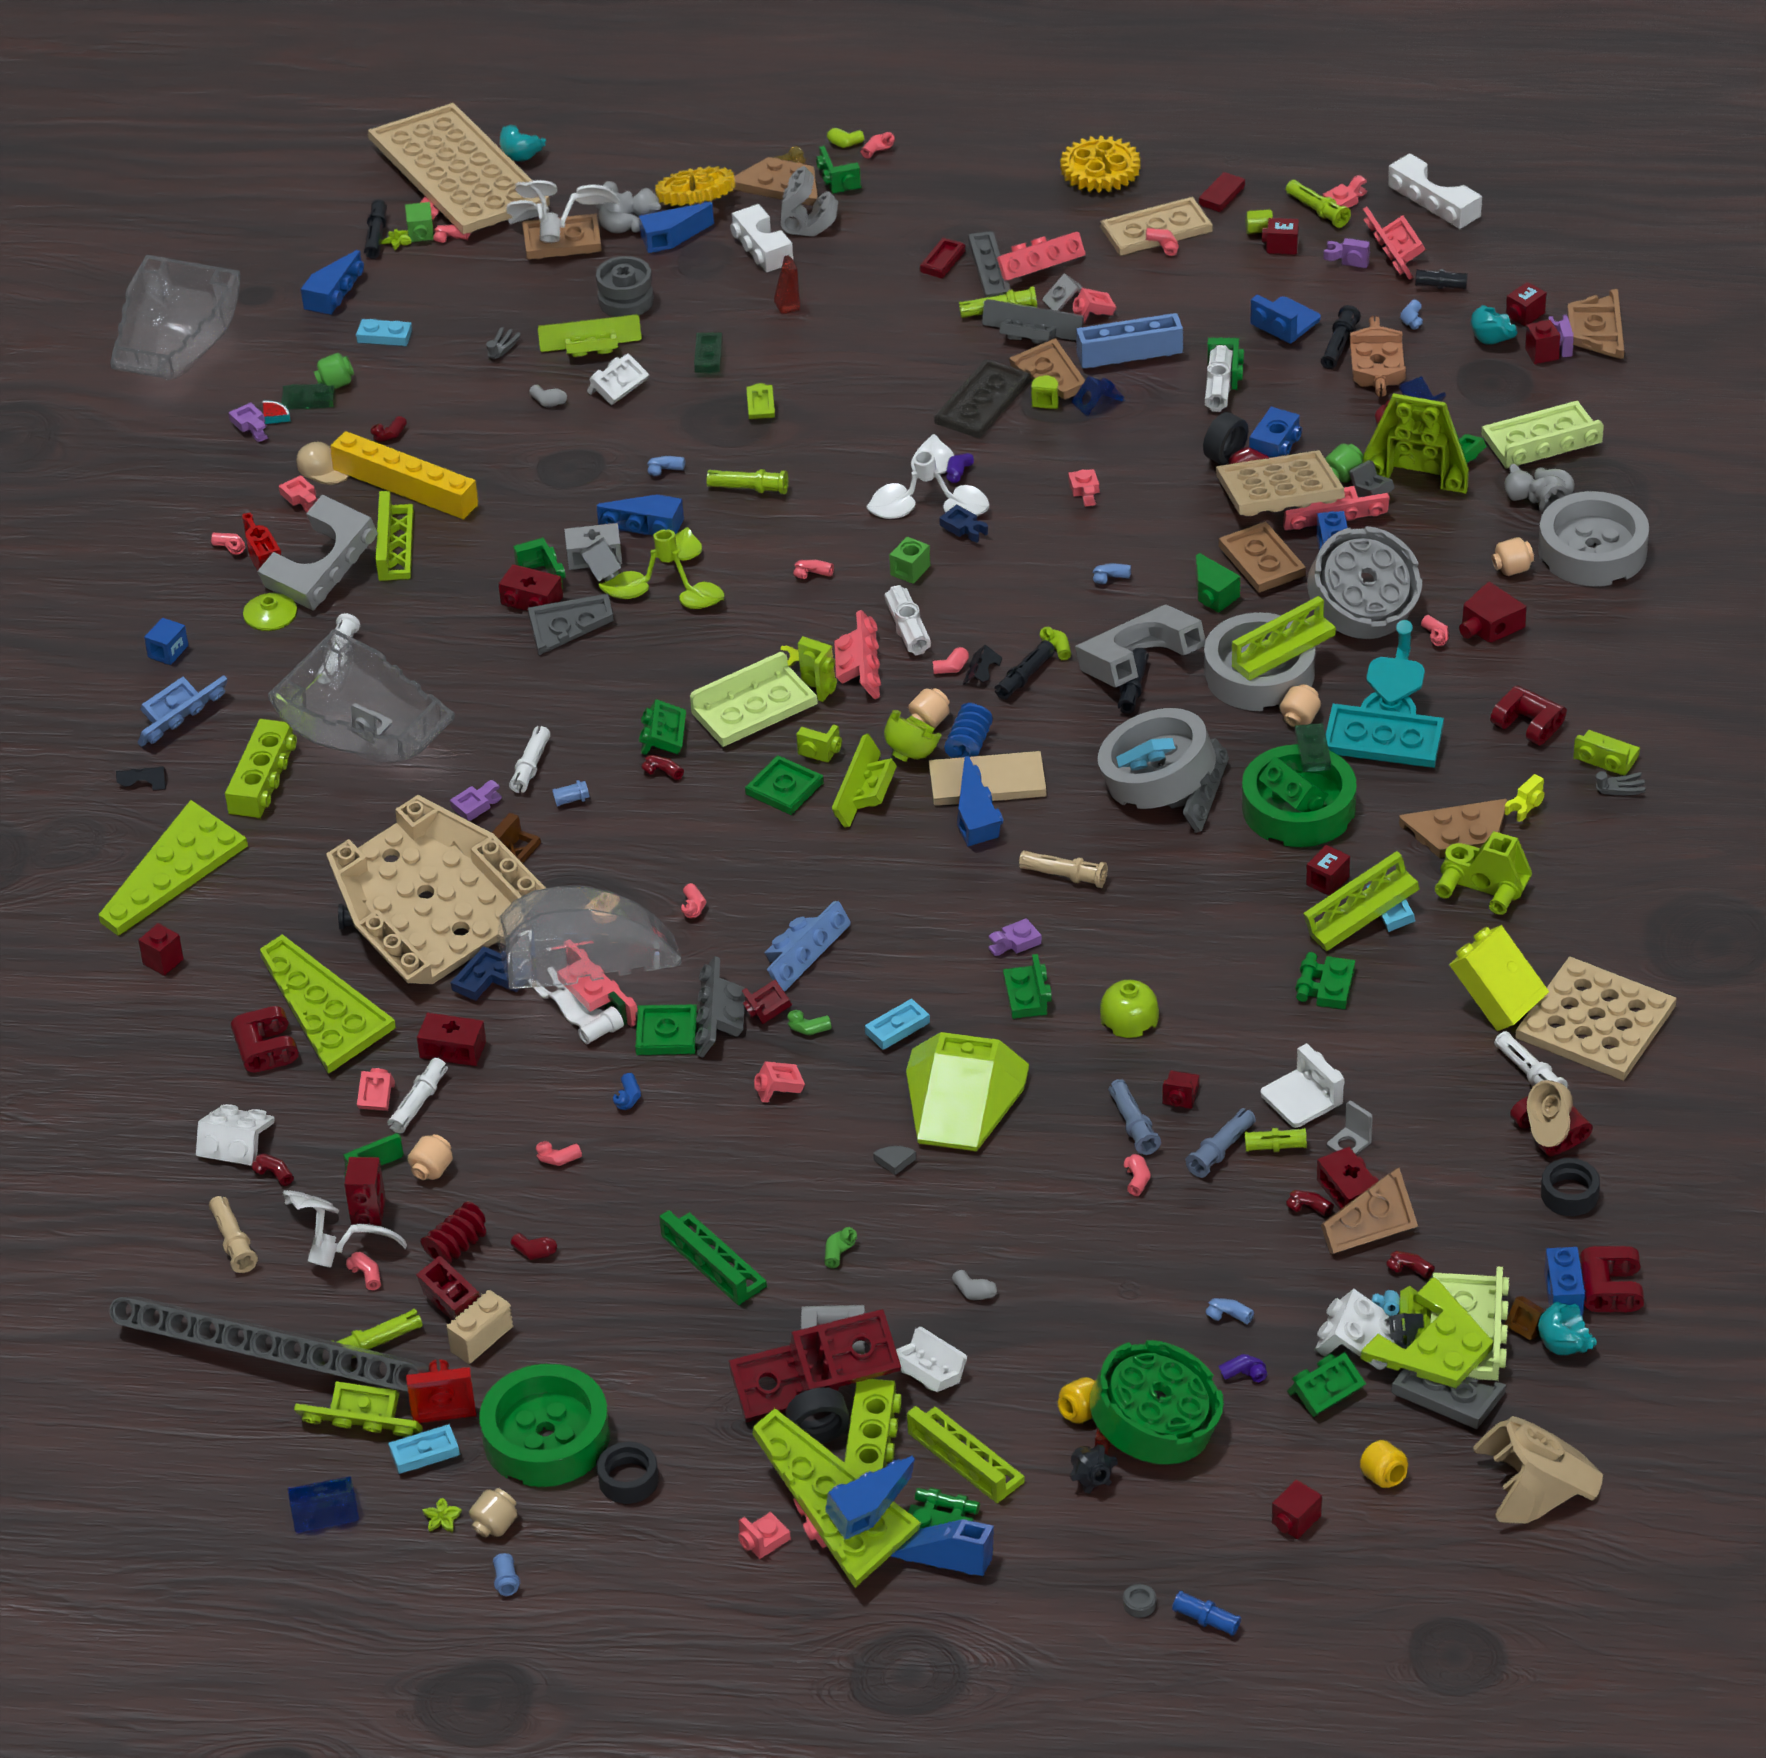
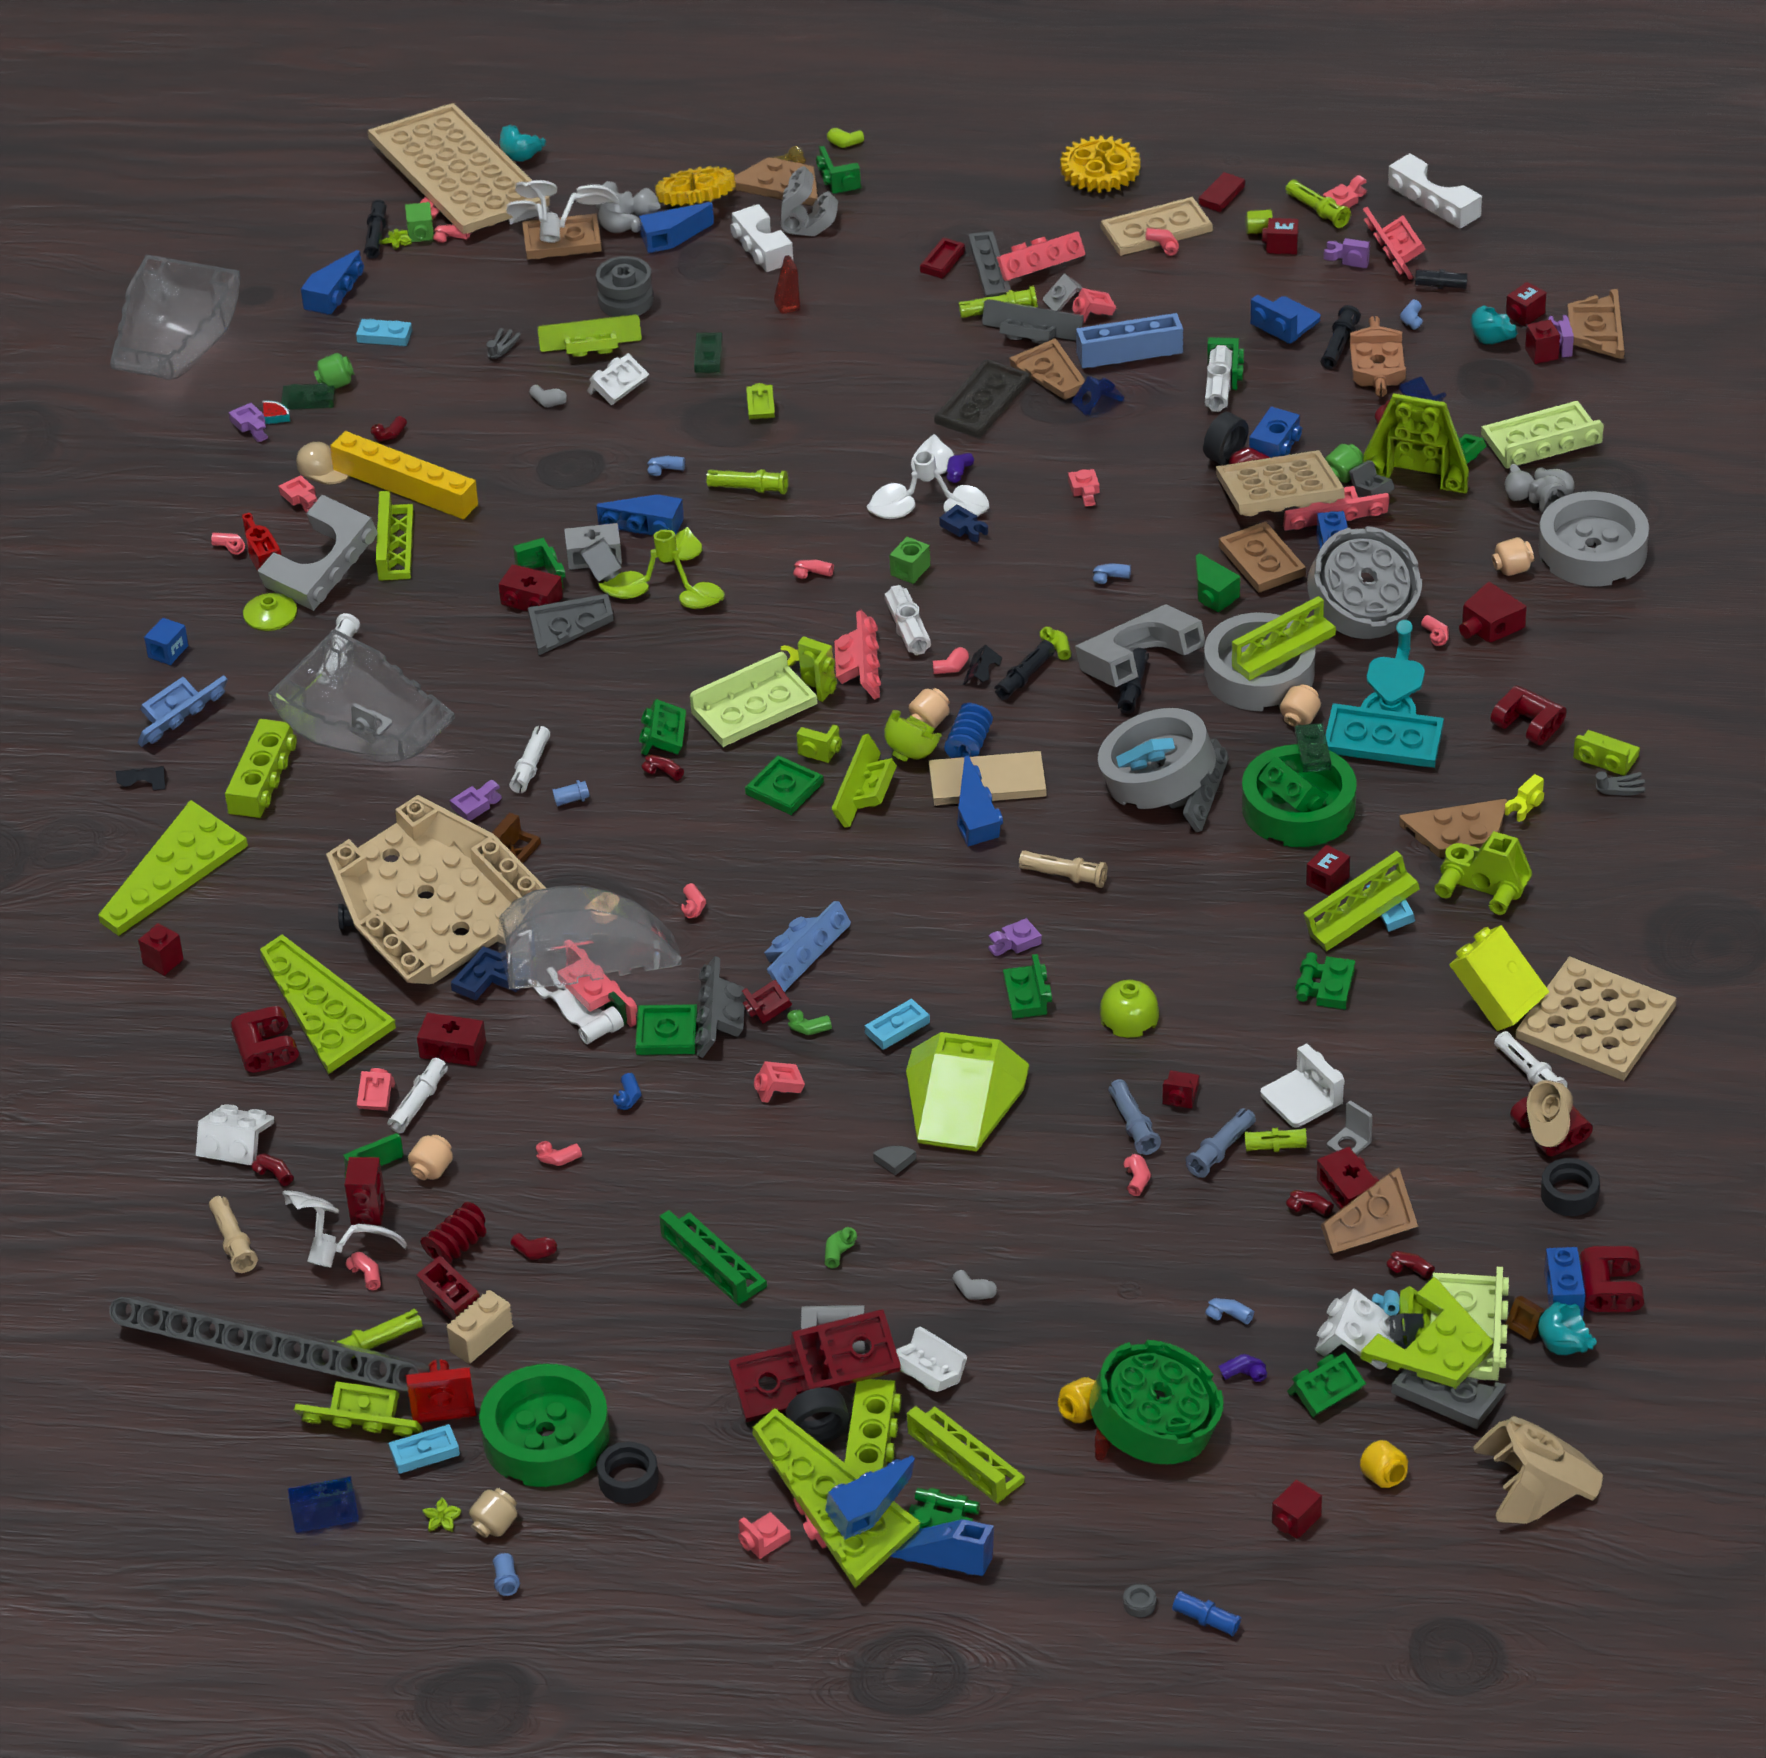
(878, 143): coral arm -> none
(1045, 392): lime brick -> none
(1092, 1467): black rock -> none

